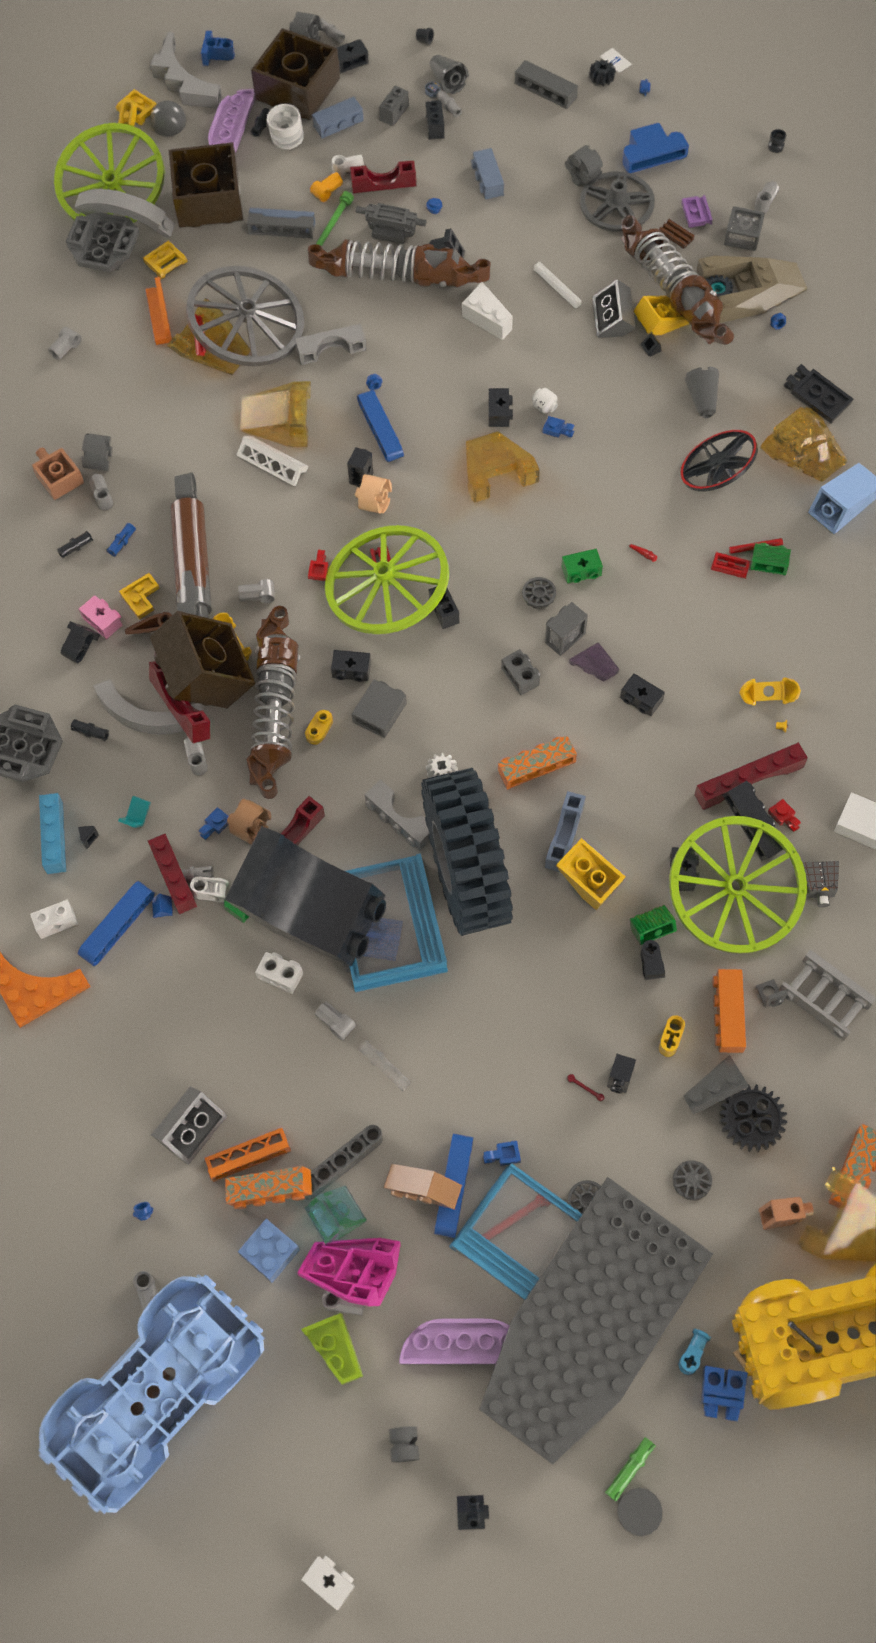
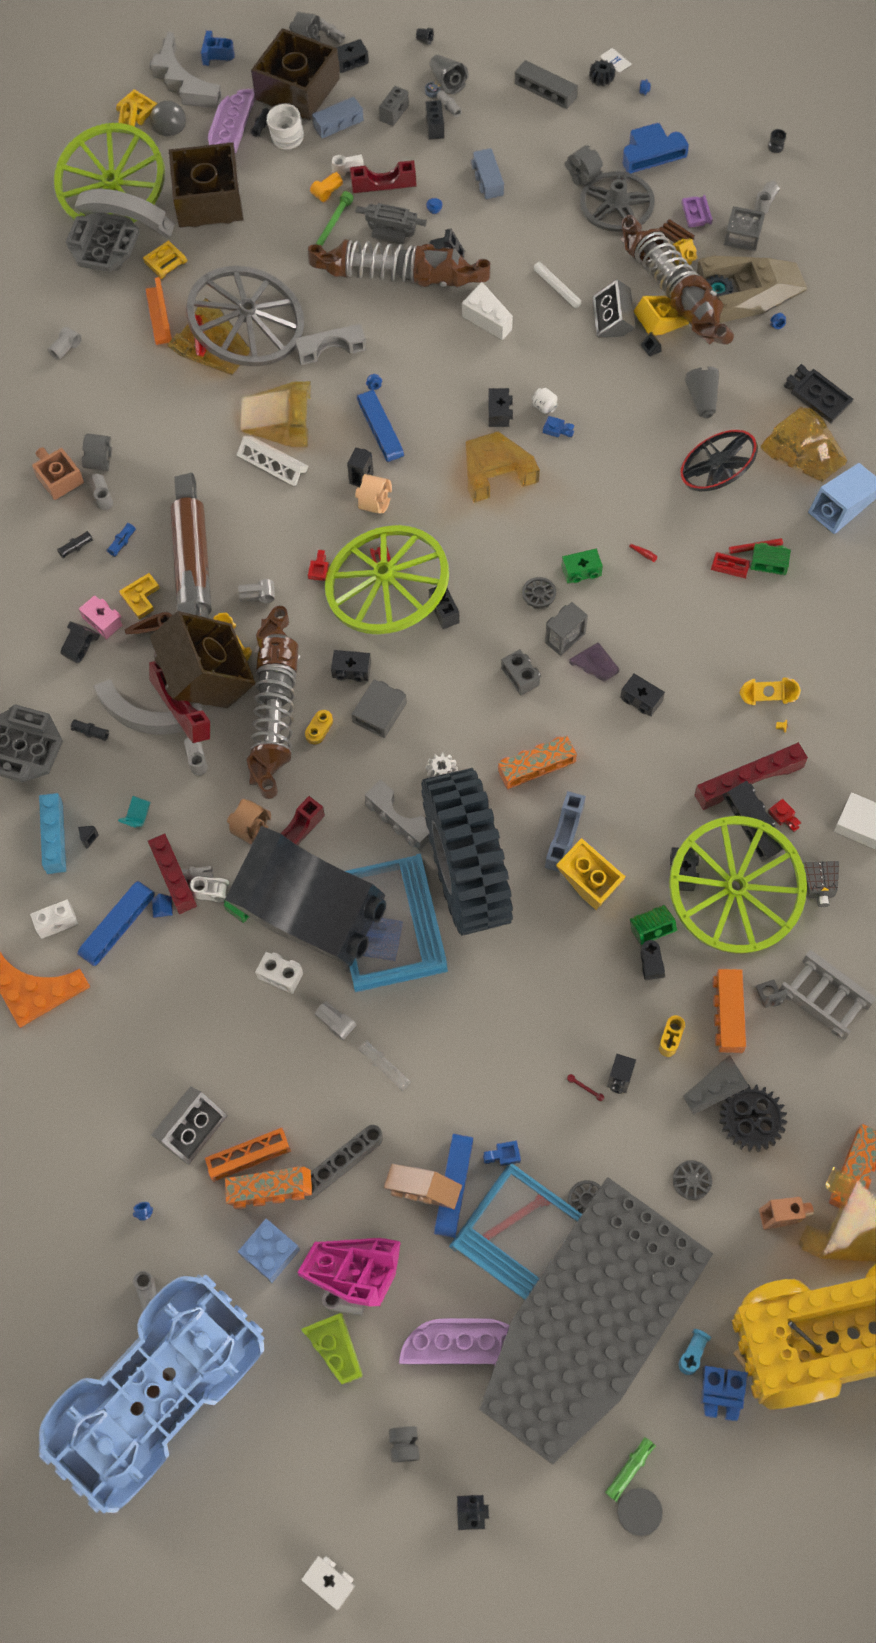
(214, 822): blue plate -> none
(281, 223): dark grey piece -> none
(335, 1214): clear light blue slope -> none
(686, 249): none -> yellow brick

